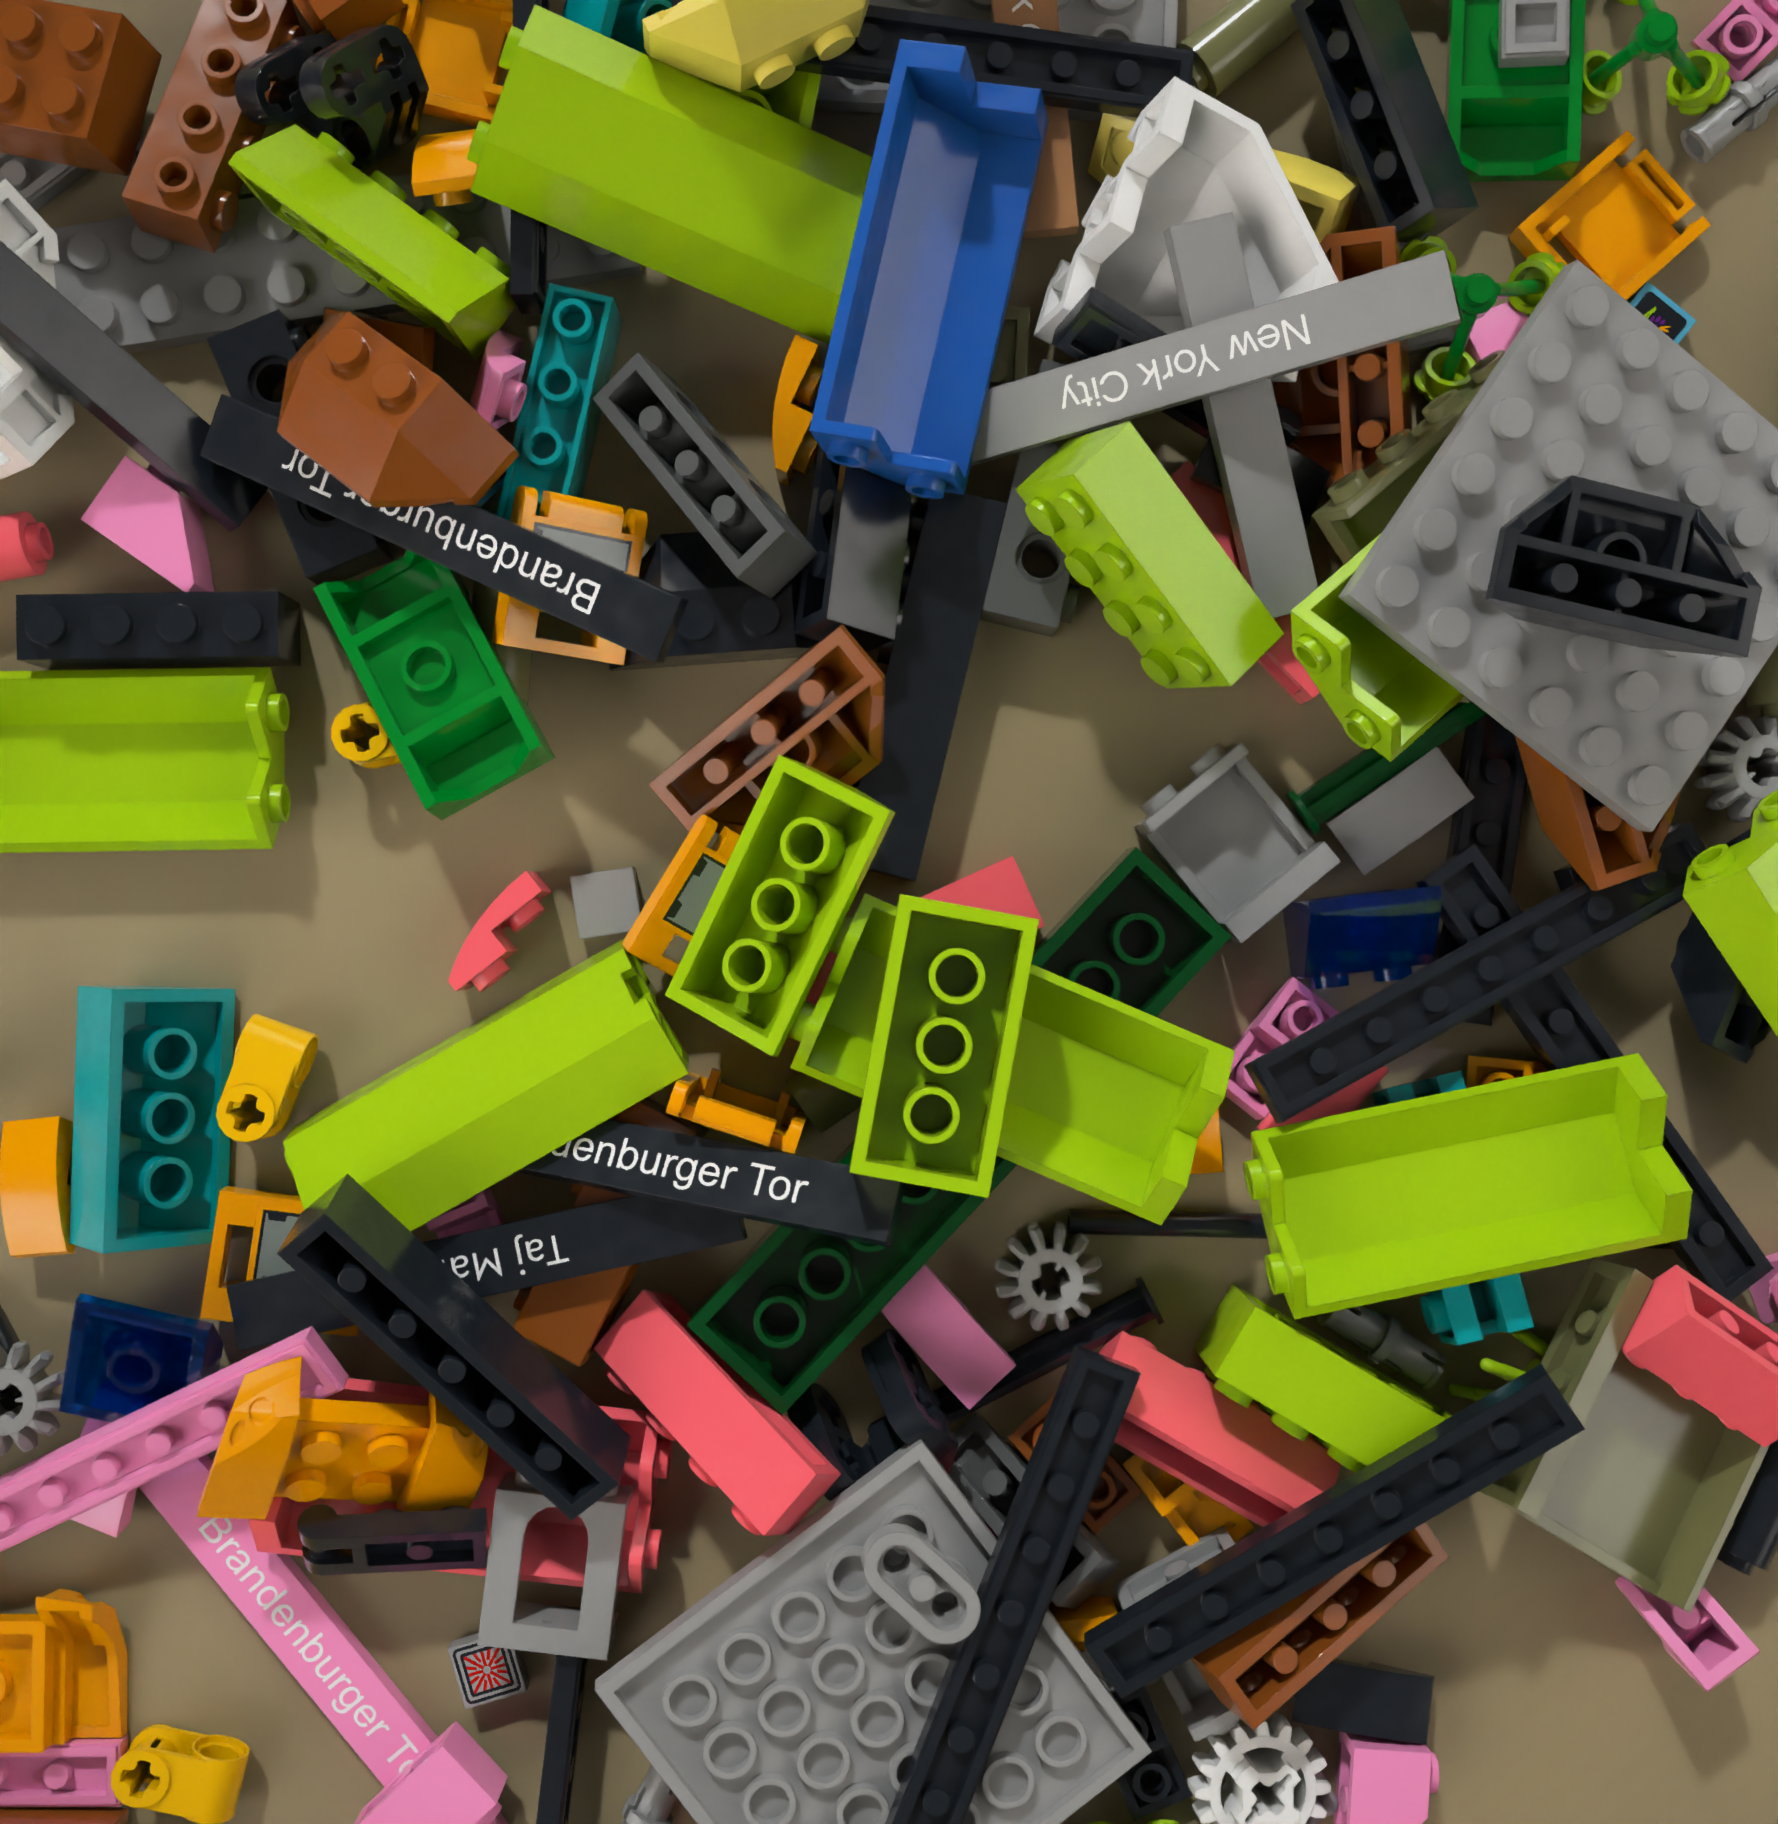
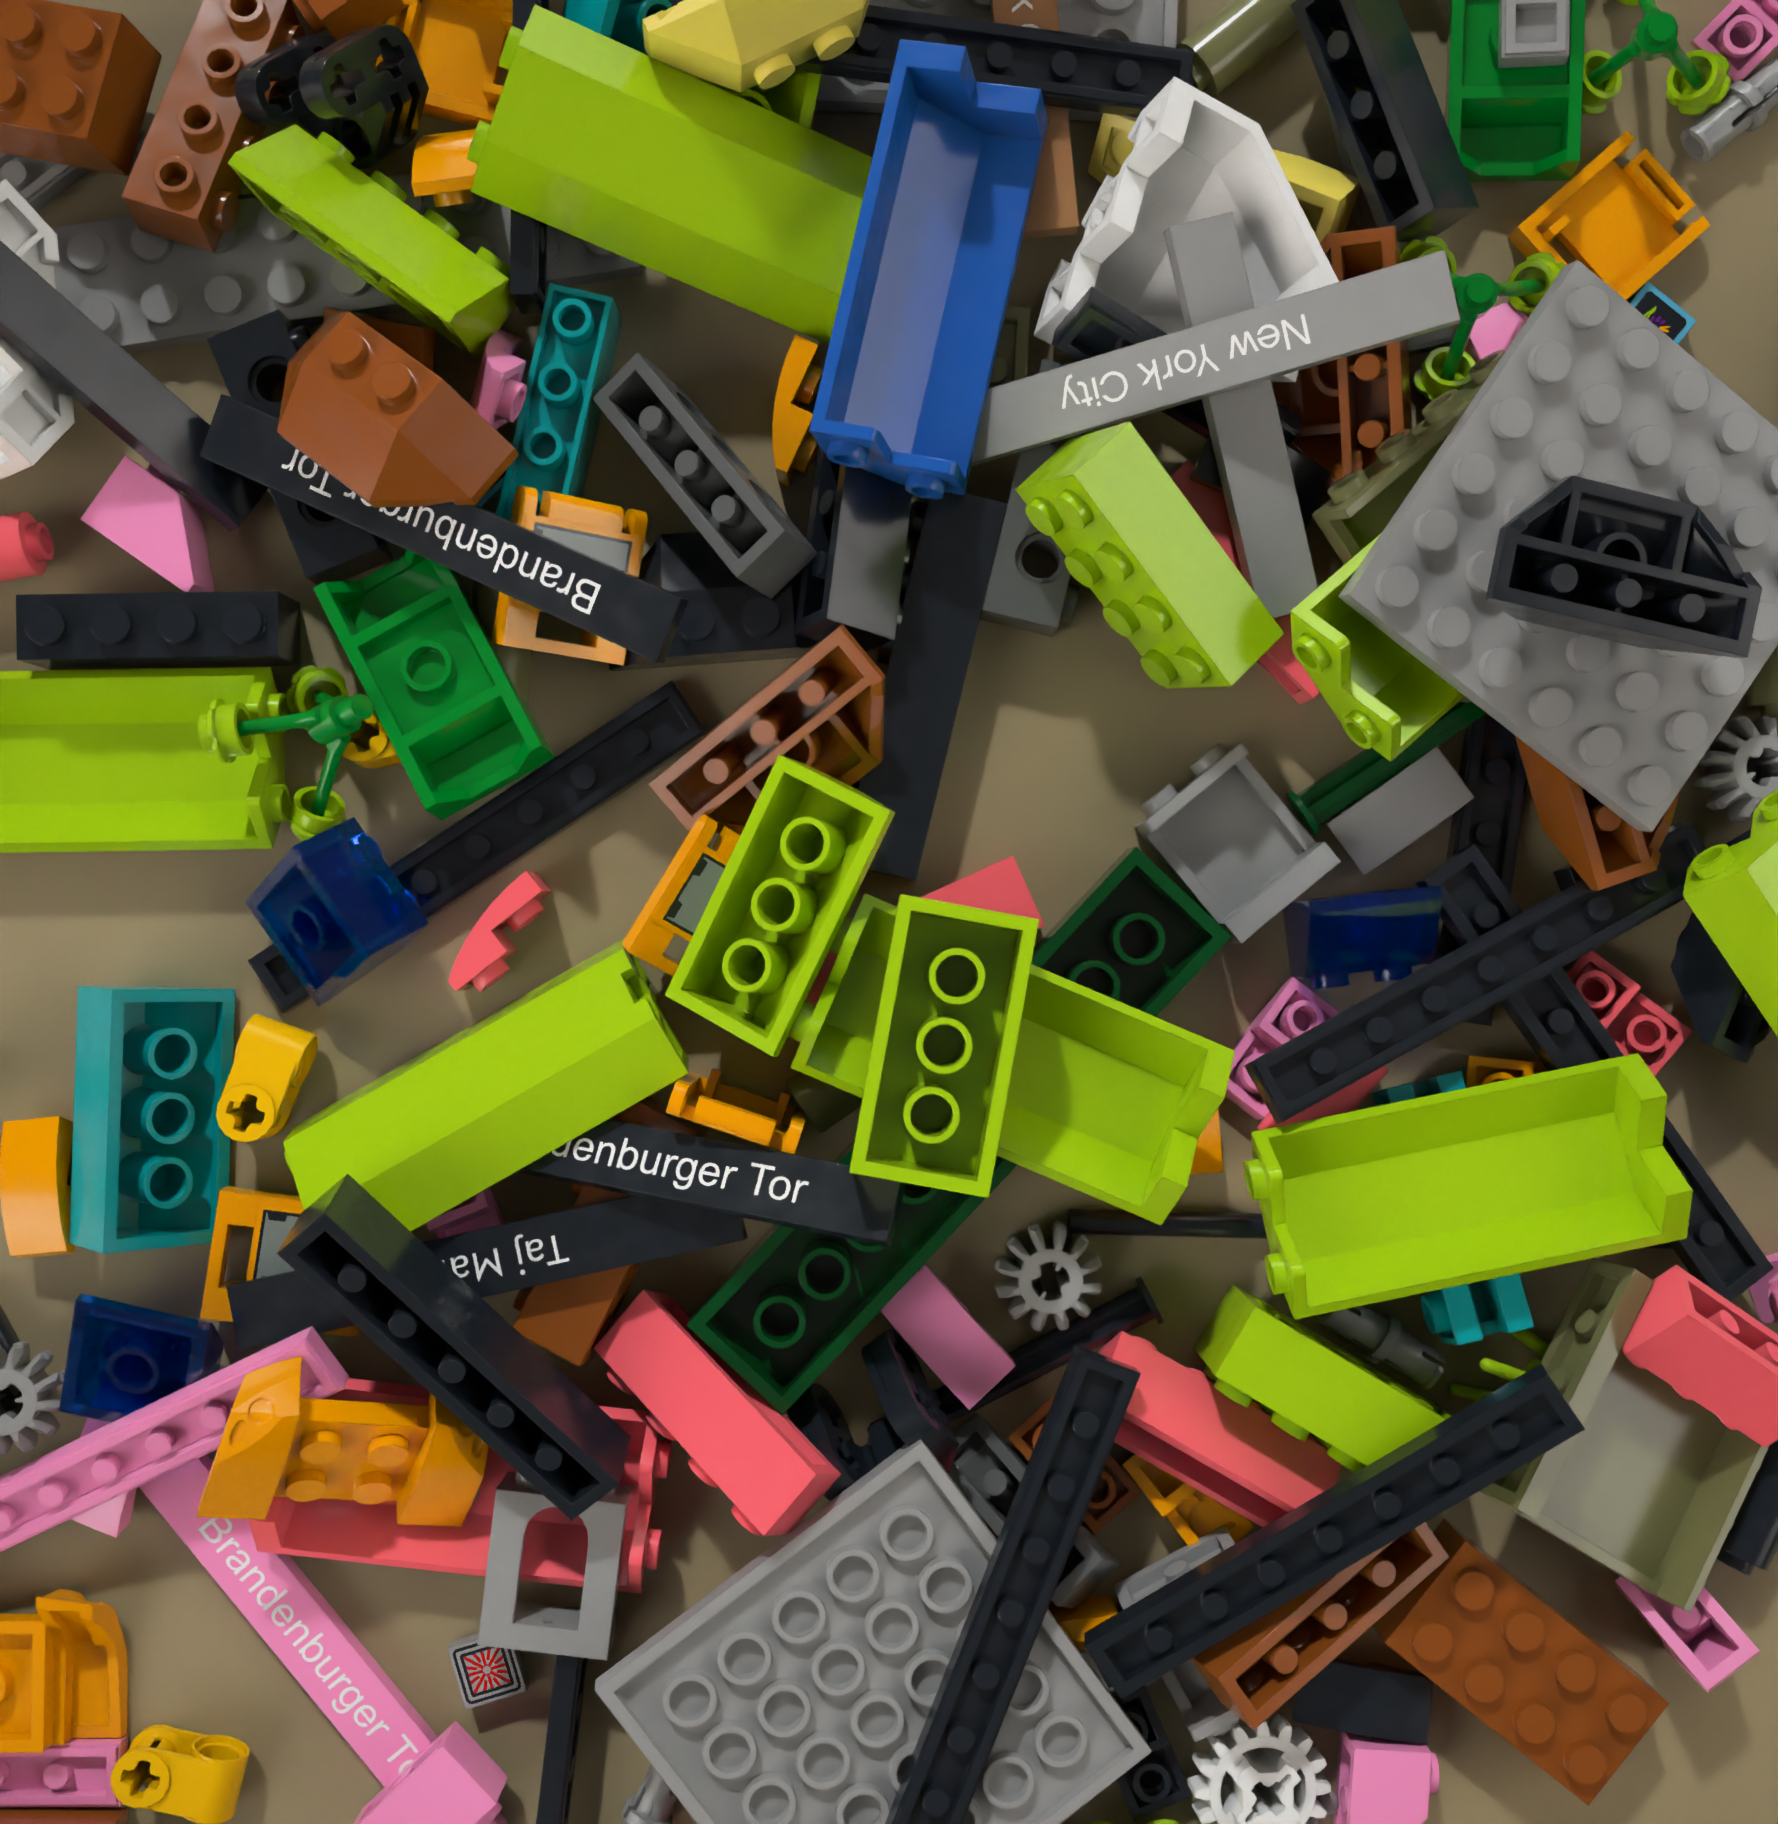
(316, 704): none -> plant
(335, 909): none -> clear blue slope
(393, 1540): black plate -> none
(526, 816): none -> black tile
(606, 902): light grey tile -> none
(917, 1581): light grey plate -> none
(1522, 1666): none -> dark orange brick
(1627, 1014): none -> coral slope

